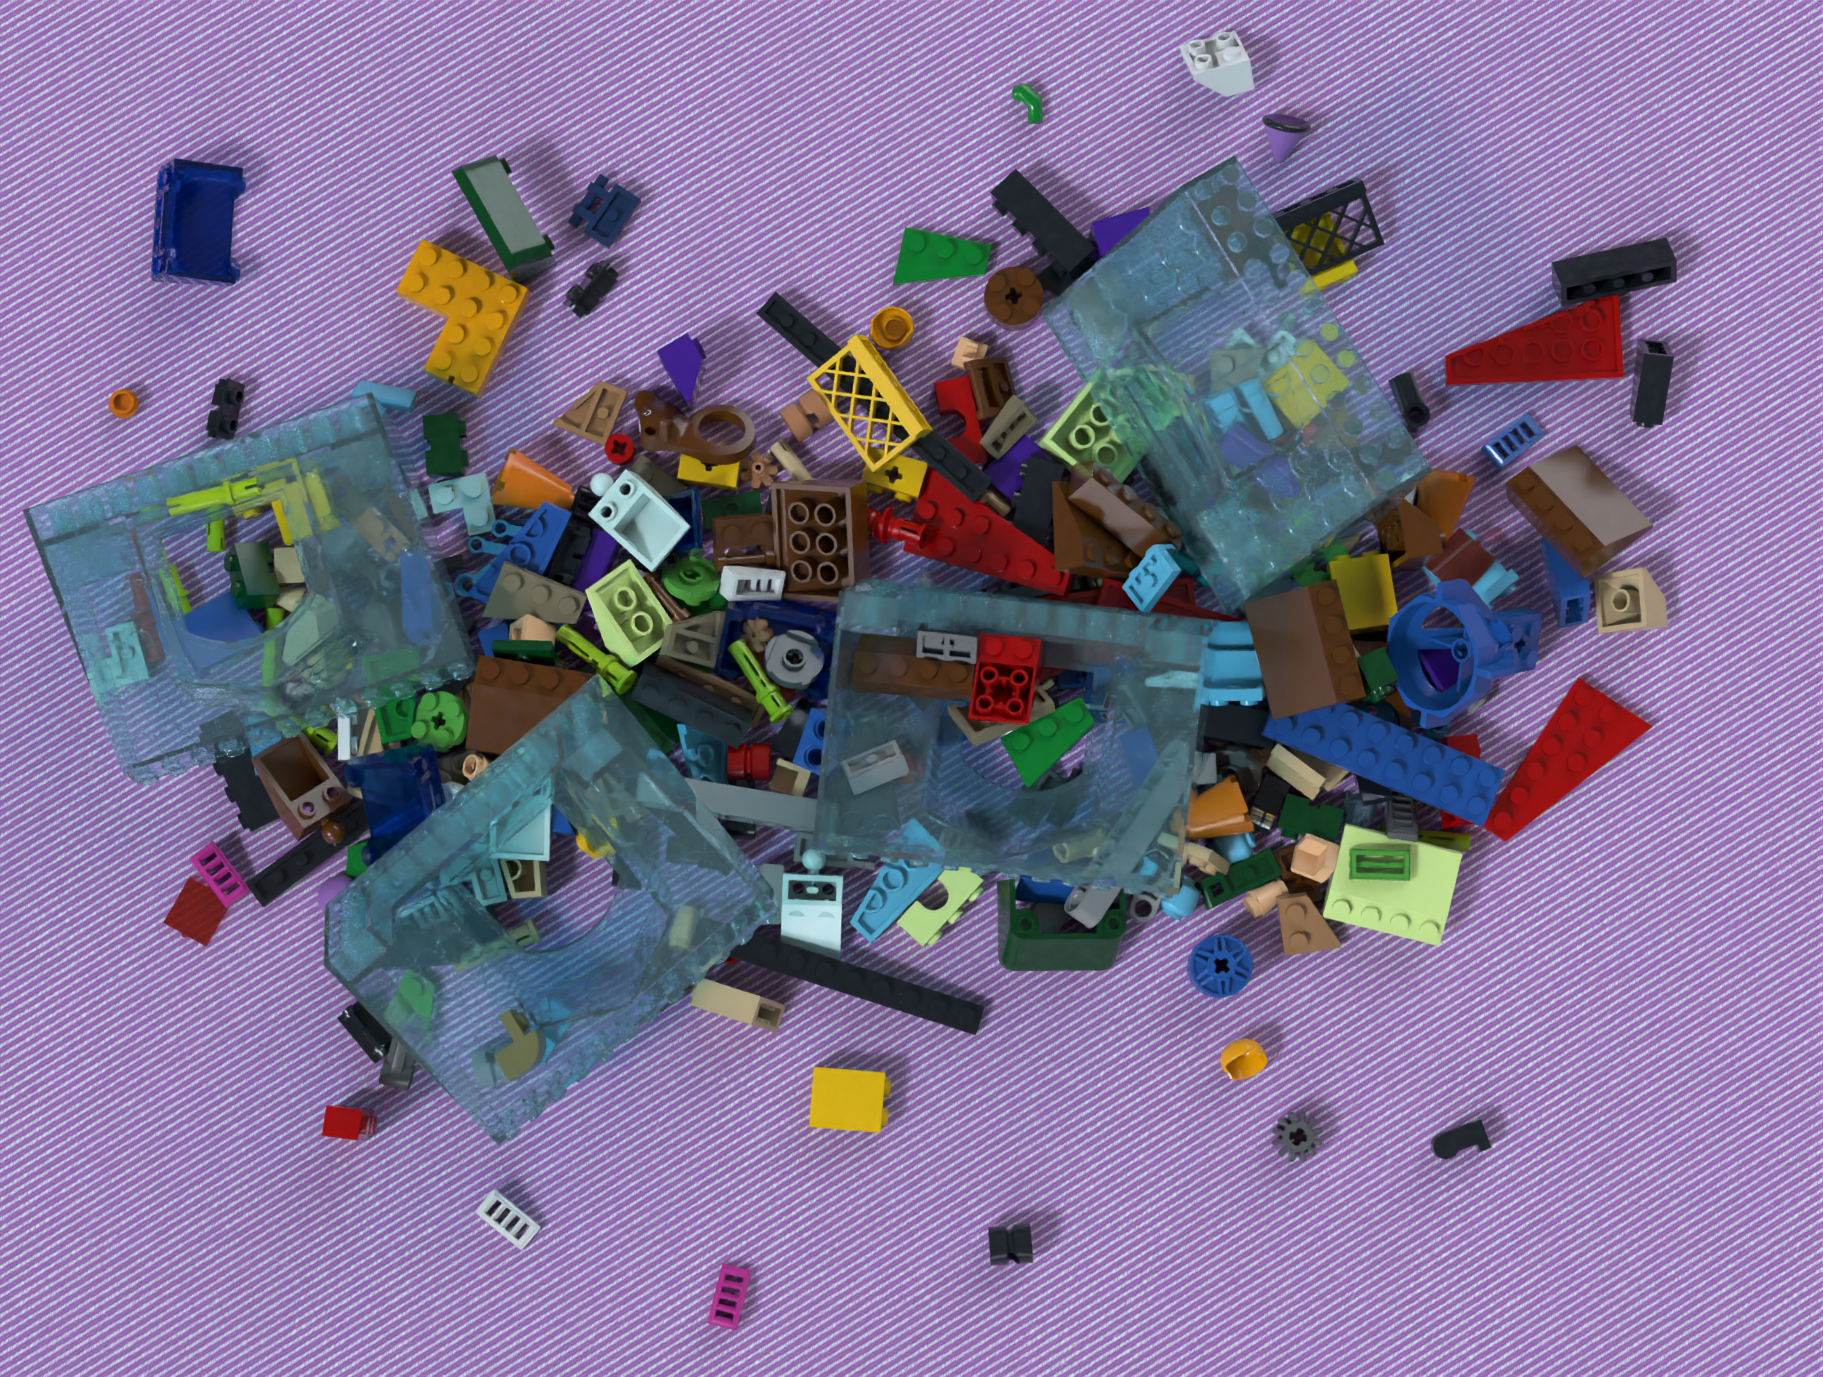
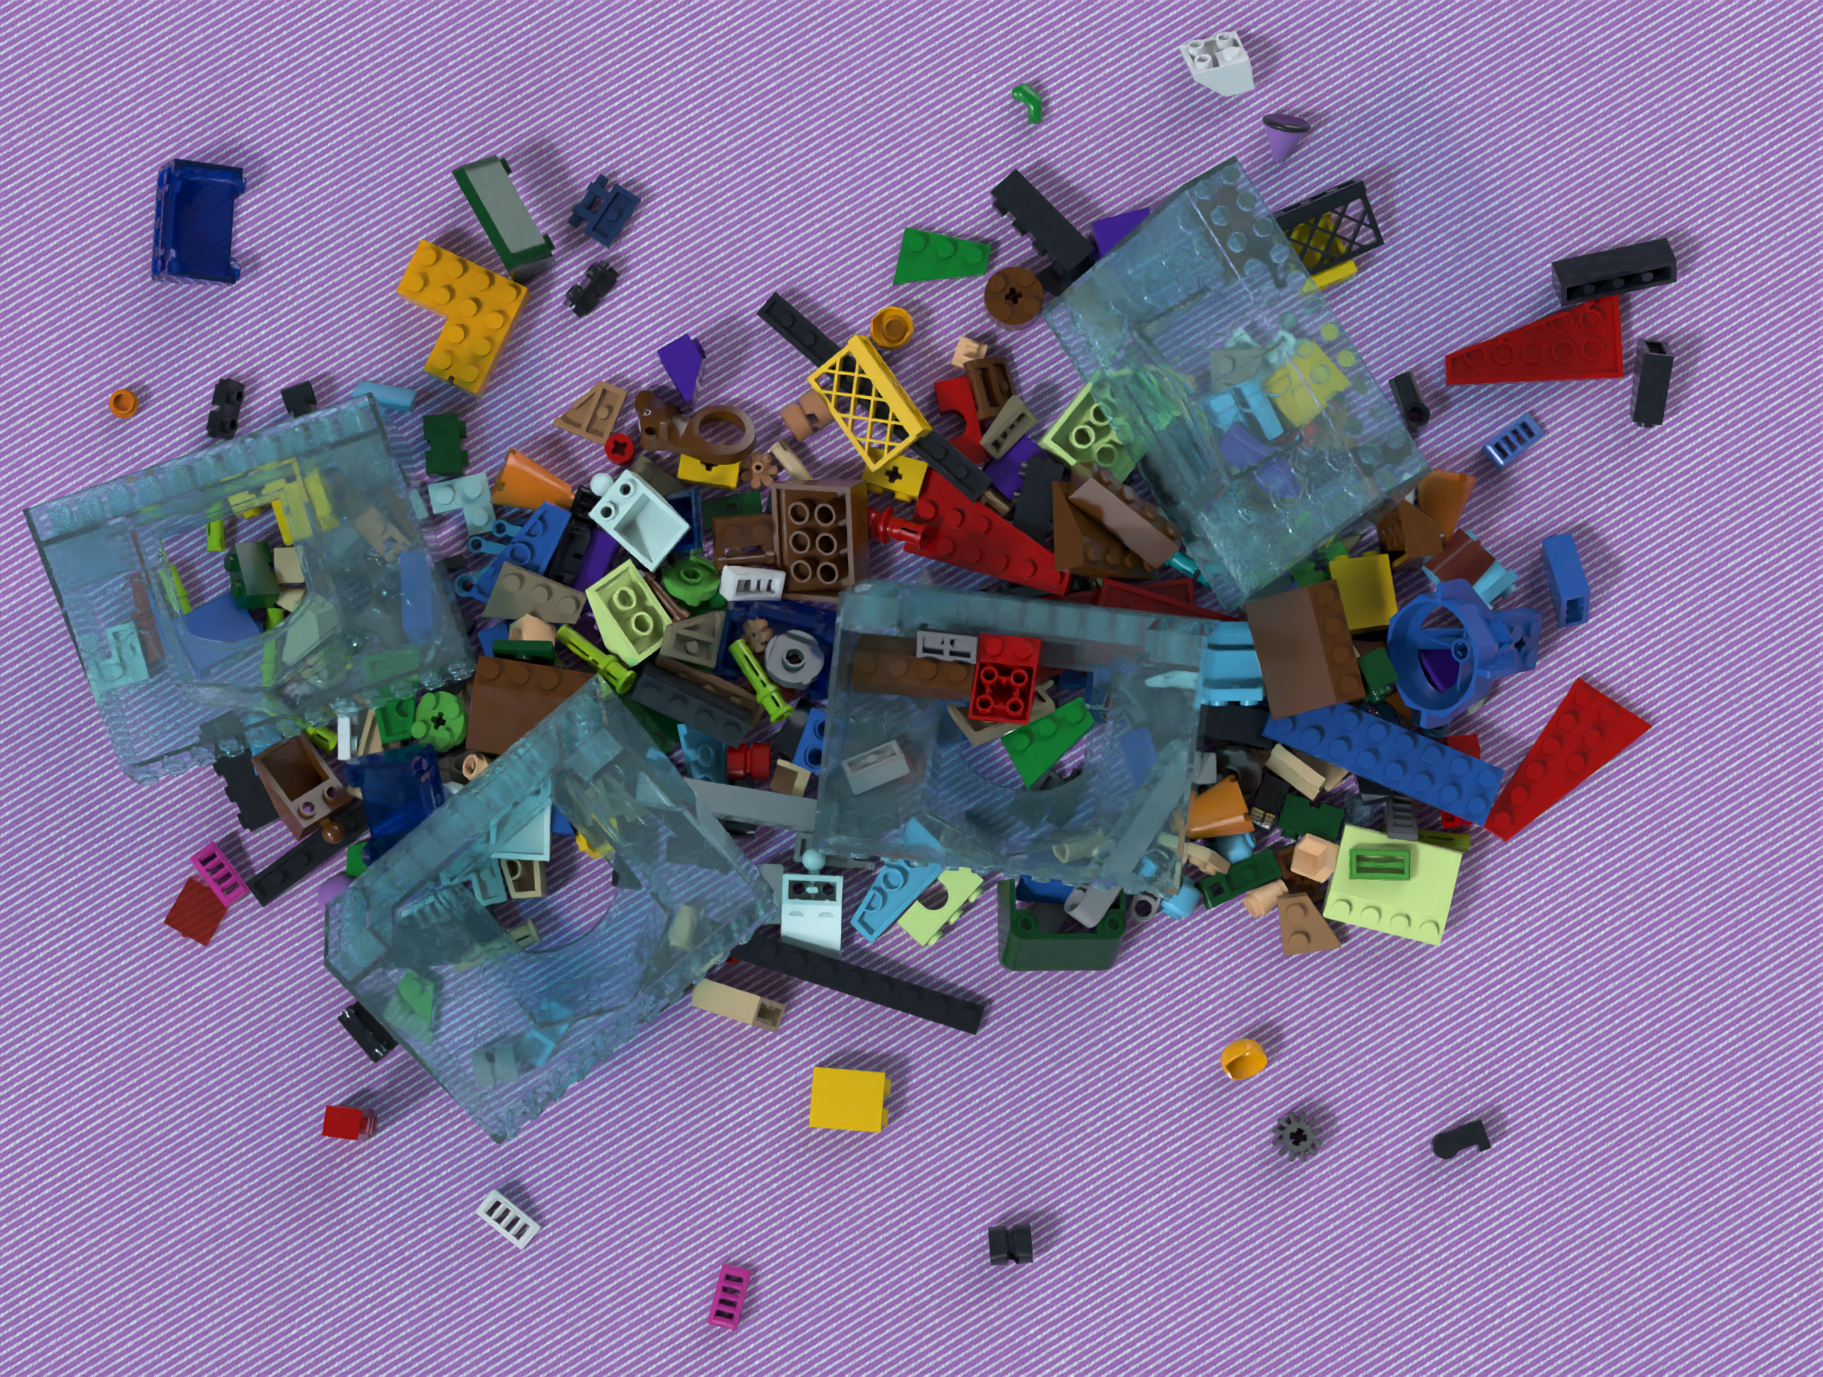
(227, 493): lime pin -> none
(299, 399): none -> black piece
(397, 1068): dark grey piece -> none
(526, 1050): olive brick -> none
(1152, 577): medium azure bracket -> none
(1221, 984): blue wheel -> none
(1576, 509): reddish brown slope -> none
(1628, 602): tan slope -> none

